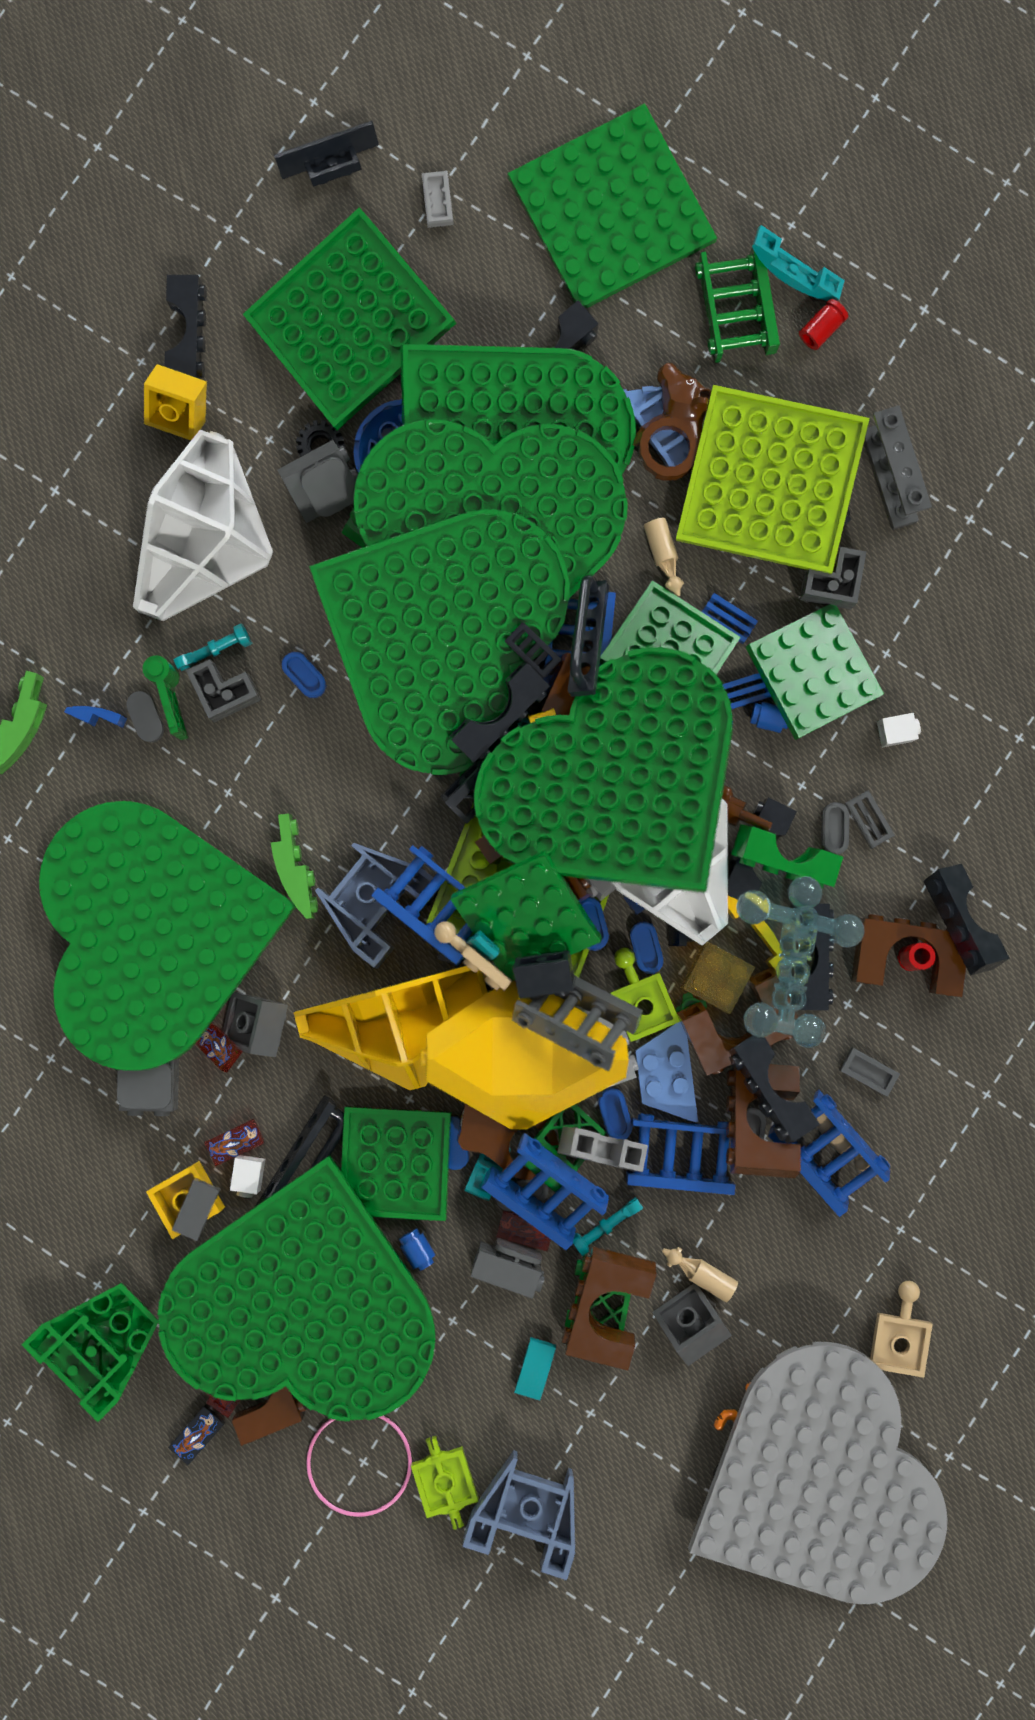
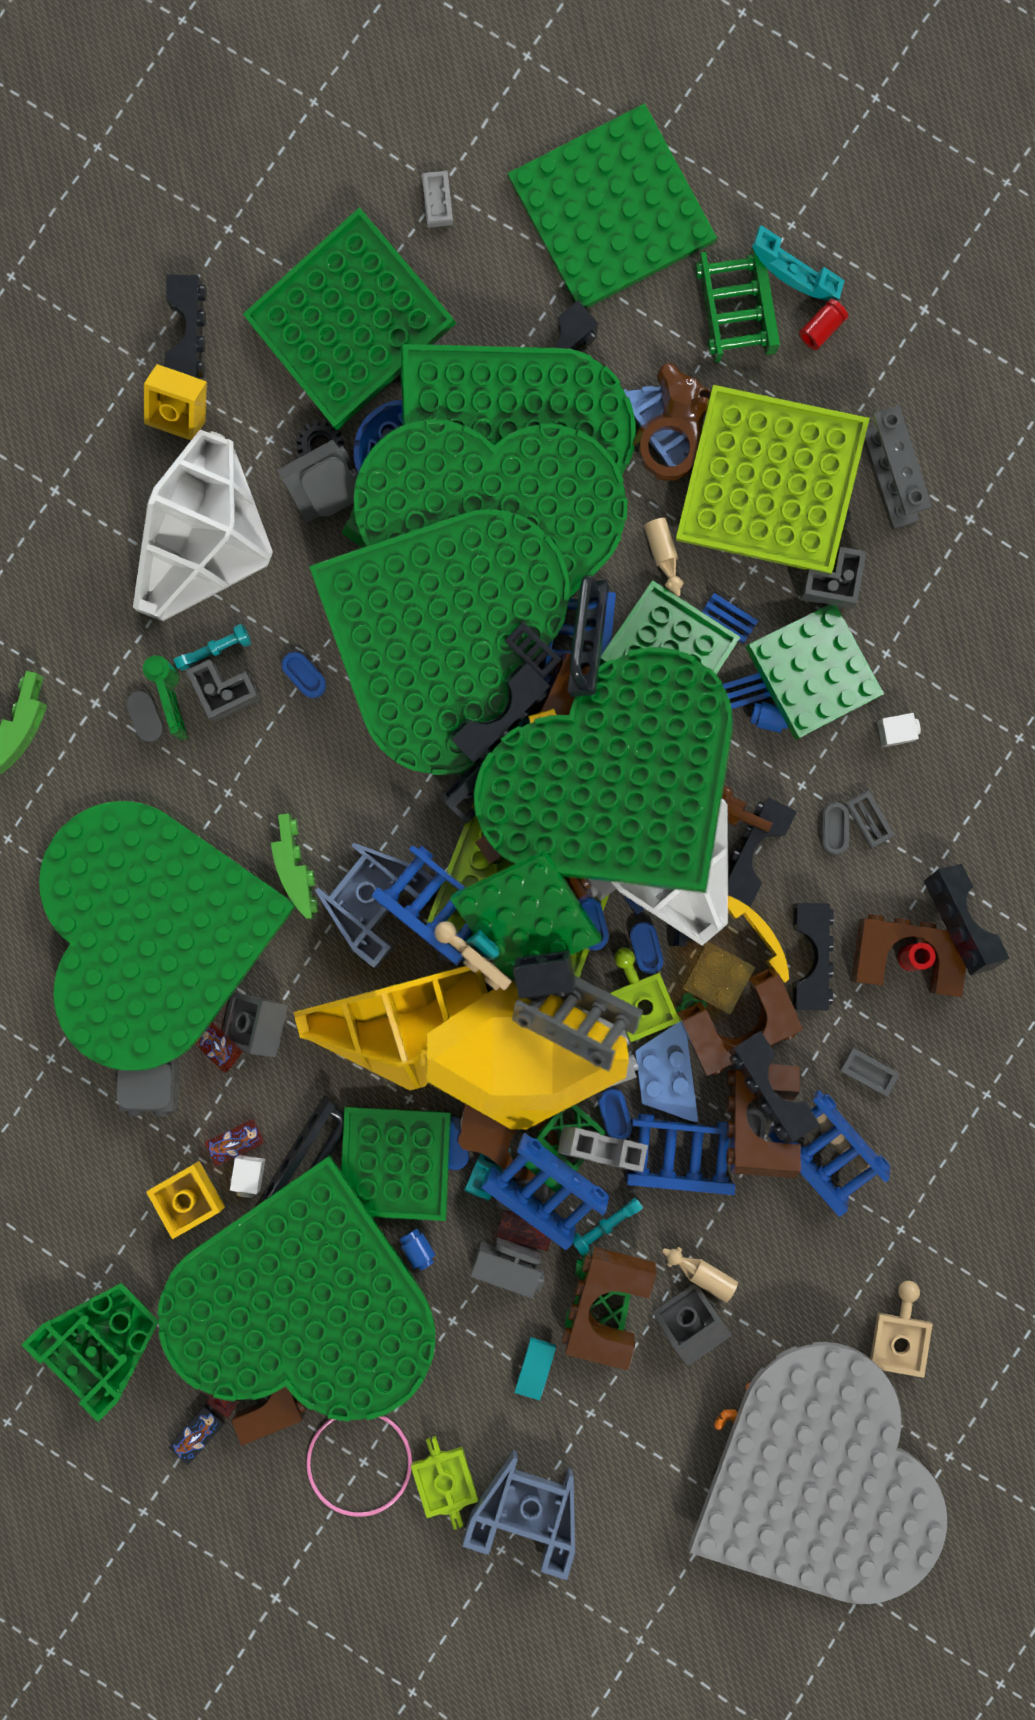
(91, 715): blue slope -> none
(196, 1209): dark grey tile -> none
(329, 156): black bracket -> none
(760, 847): green arch -> none
(845, 930): clear light blue piece -> none

